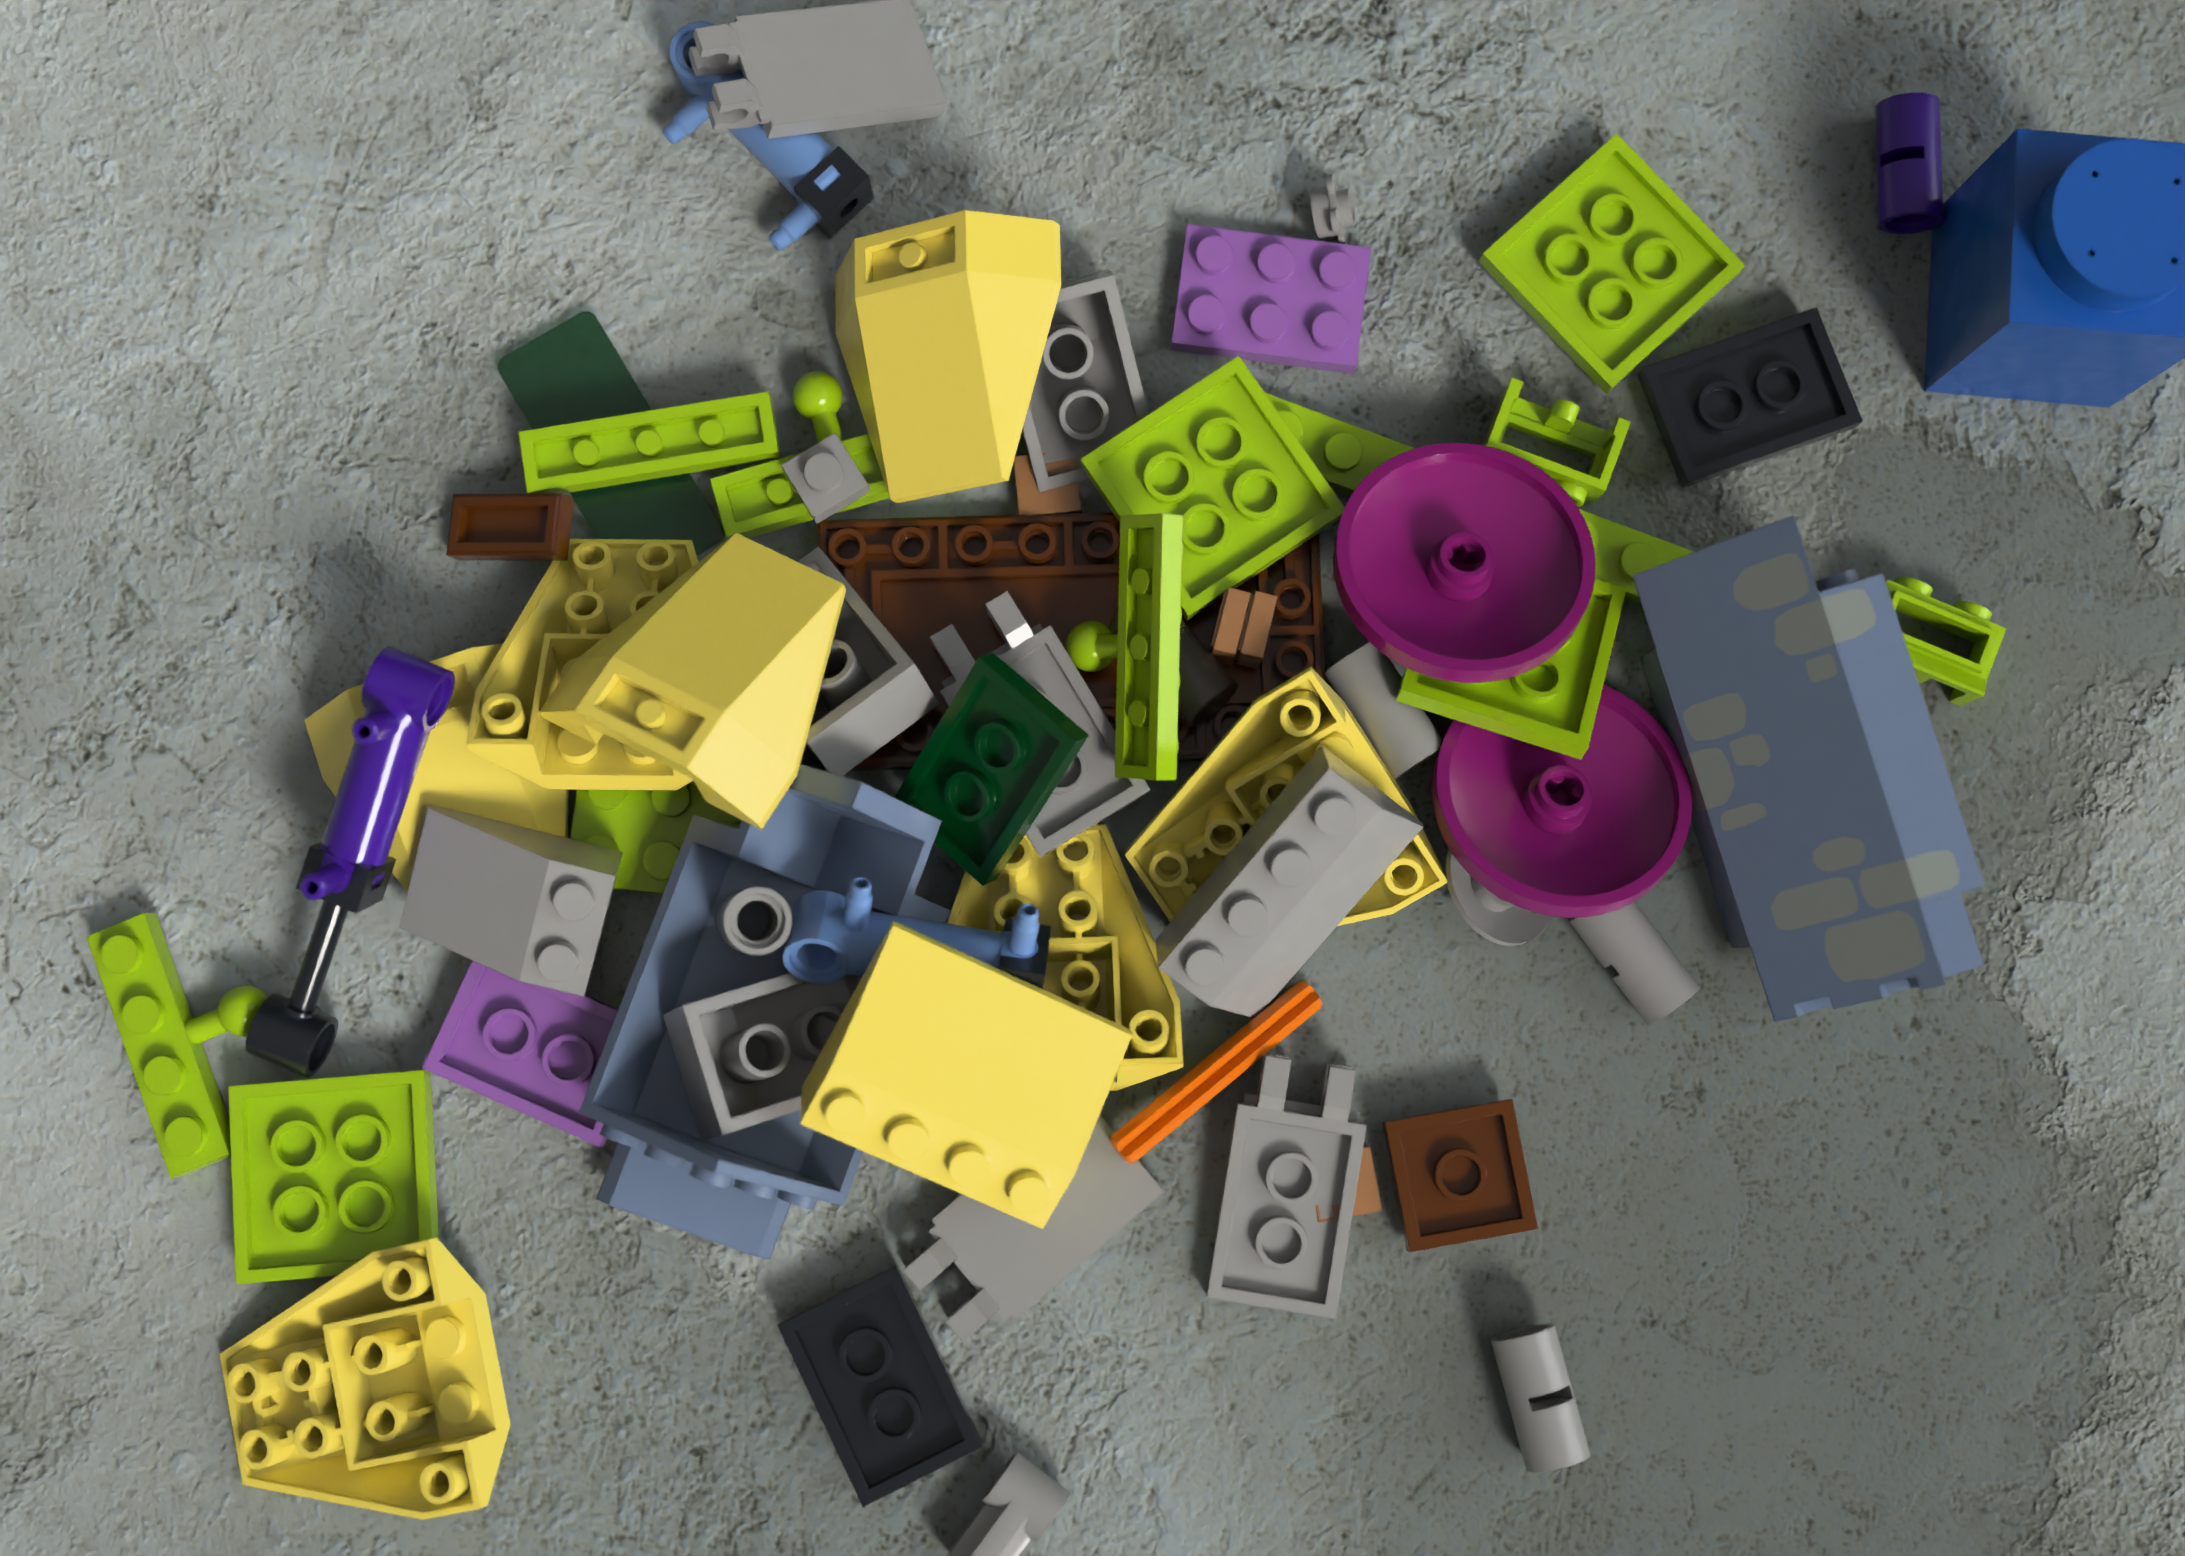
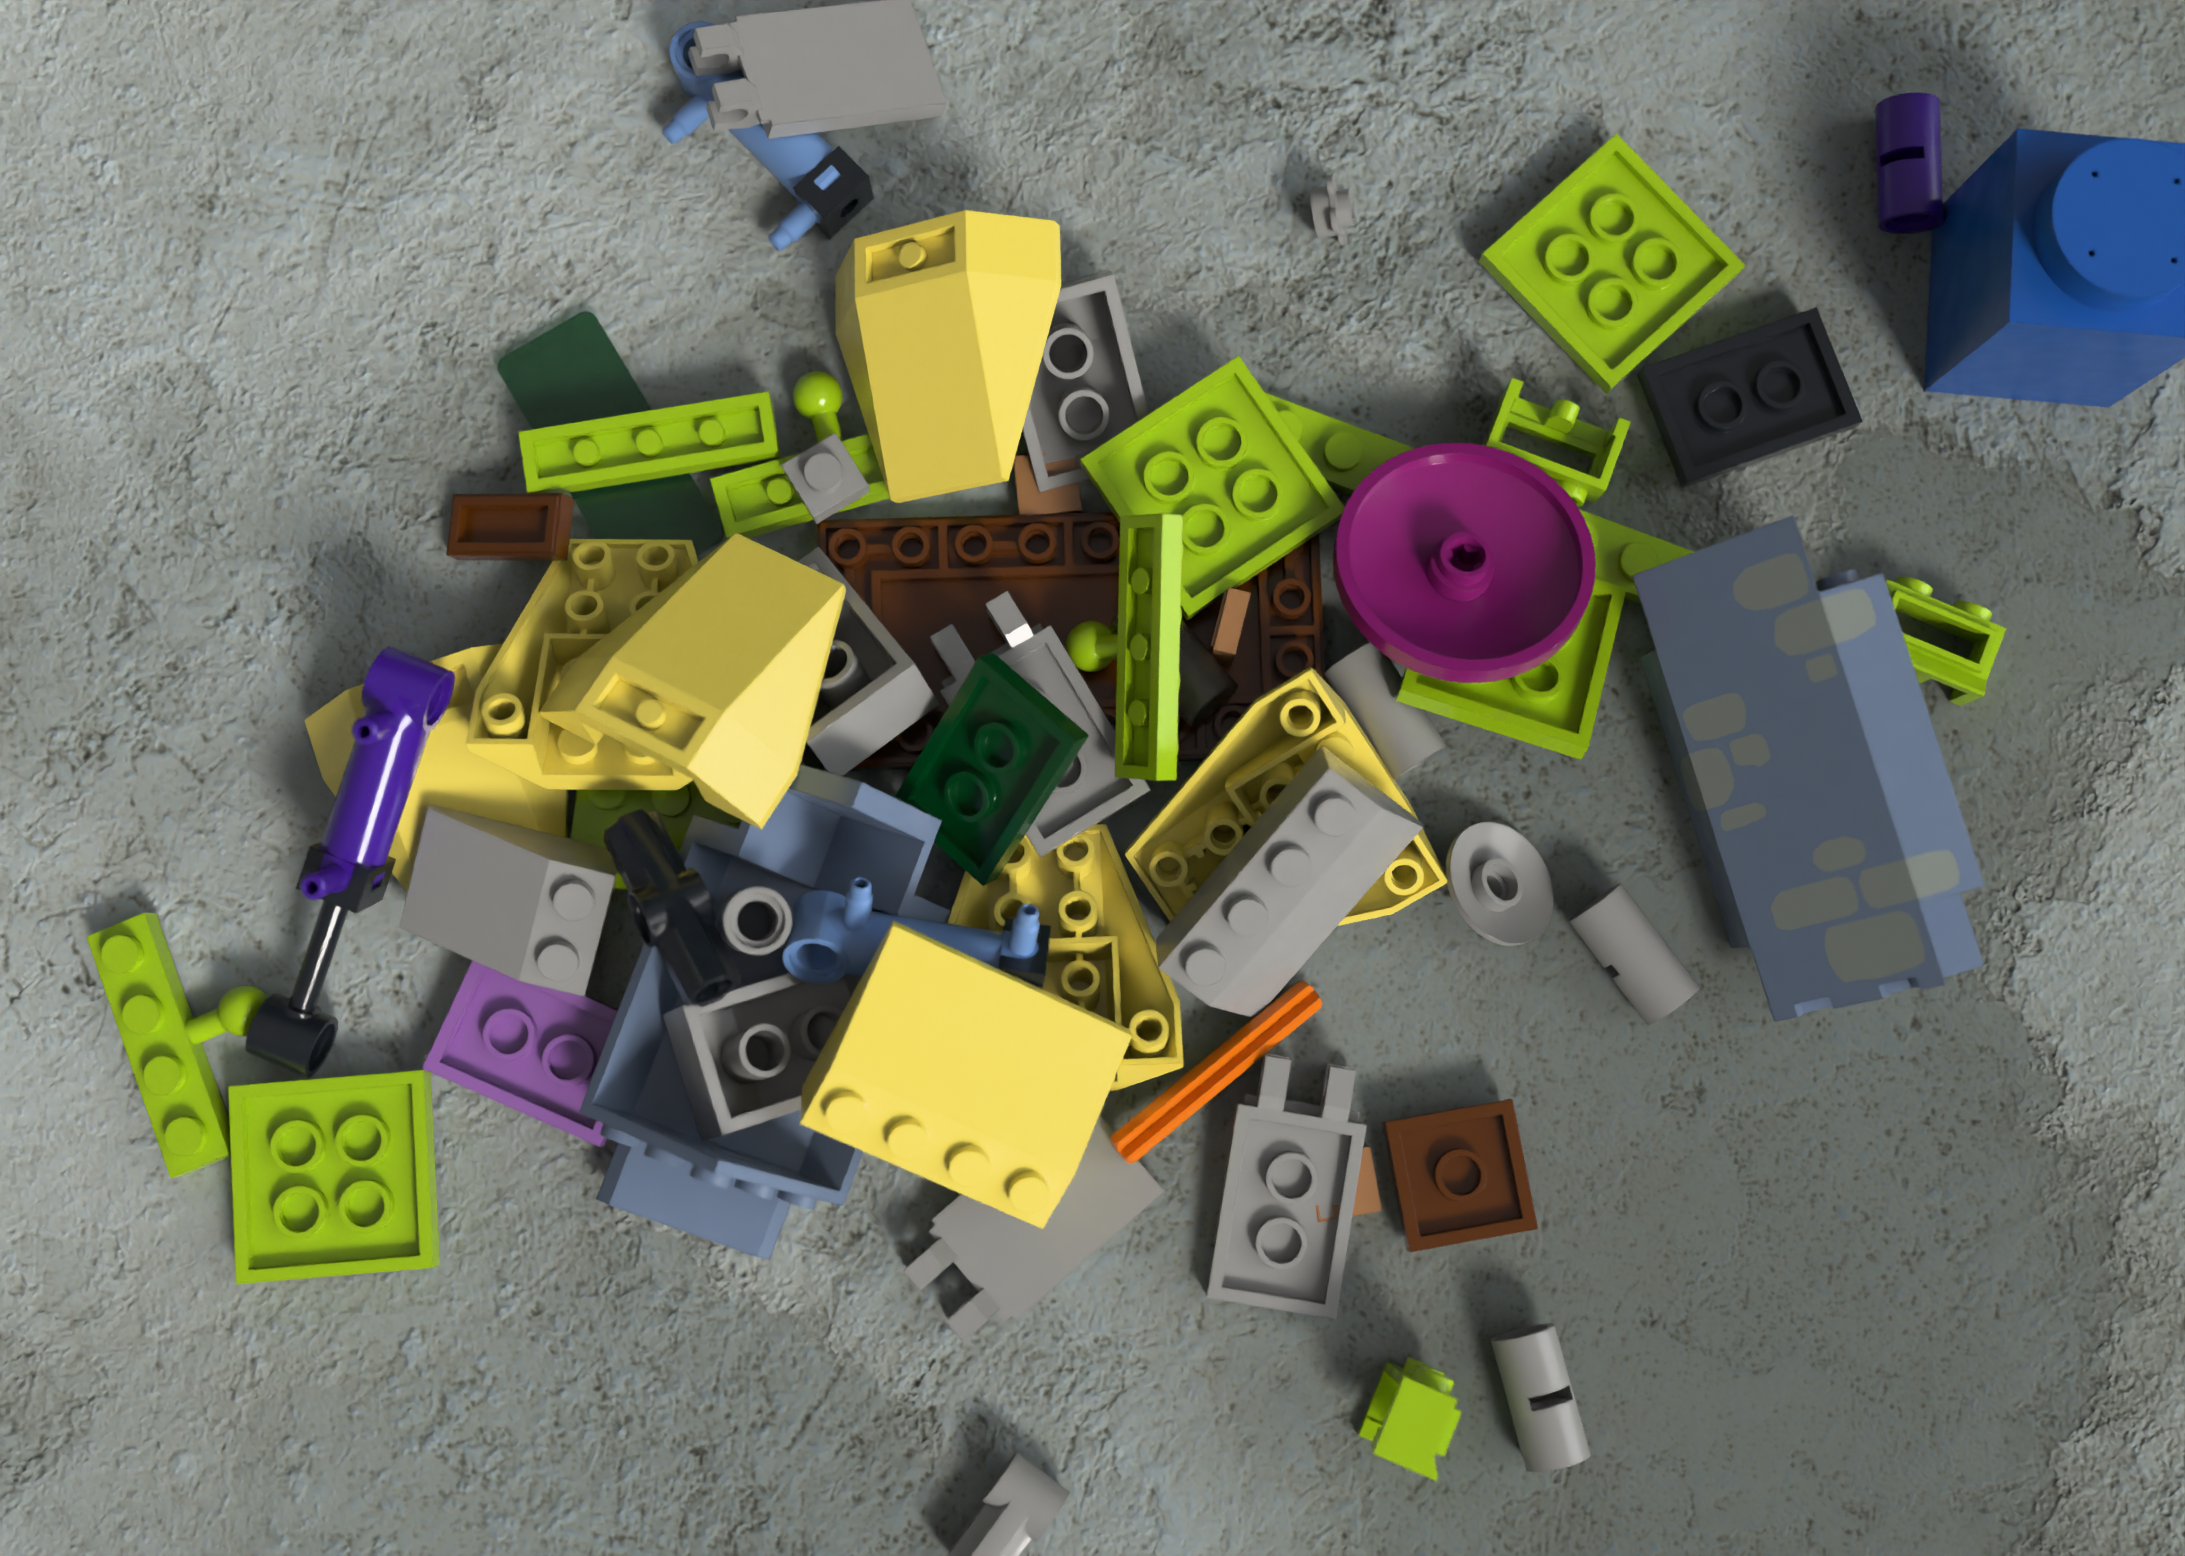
(375, 1390): light yellow wedge -> none
(671, 908): none -> black piece
(880, 1385): black plate -> none
(1255, 629): medium nougat tile -> none
(1271, 298): medium lavender plate -> none
(1411, 1416): none -> lime window
(1562, 828): magenta dish -> none

